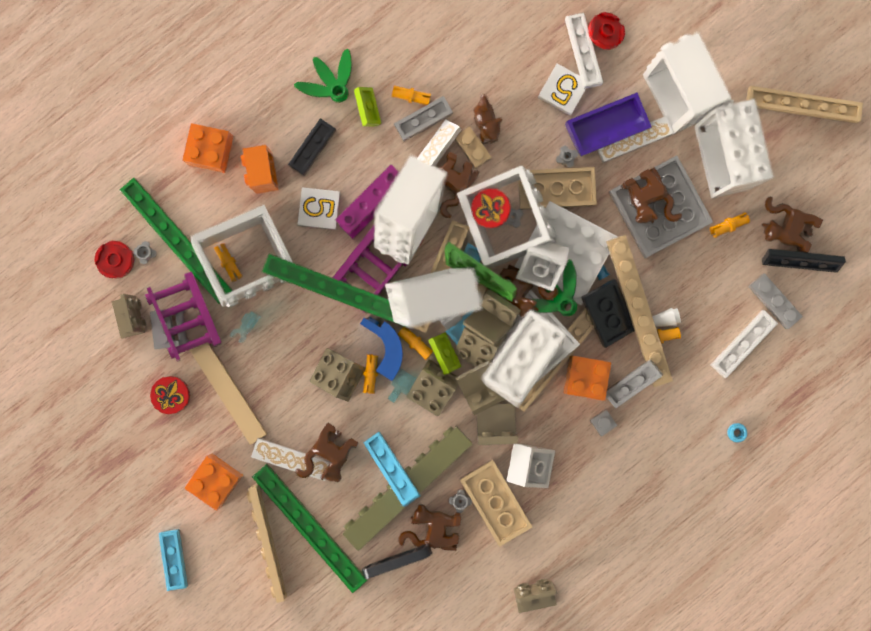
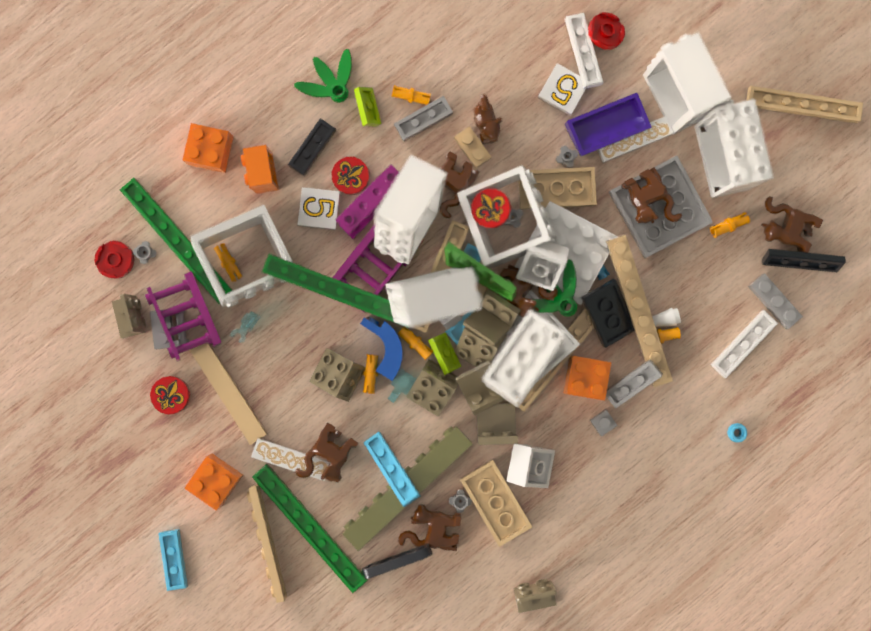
(350, 175): none -> tile
(440, 143): white tile -> none

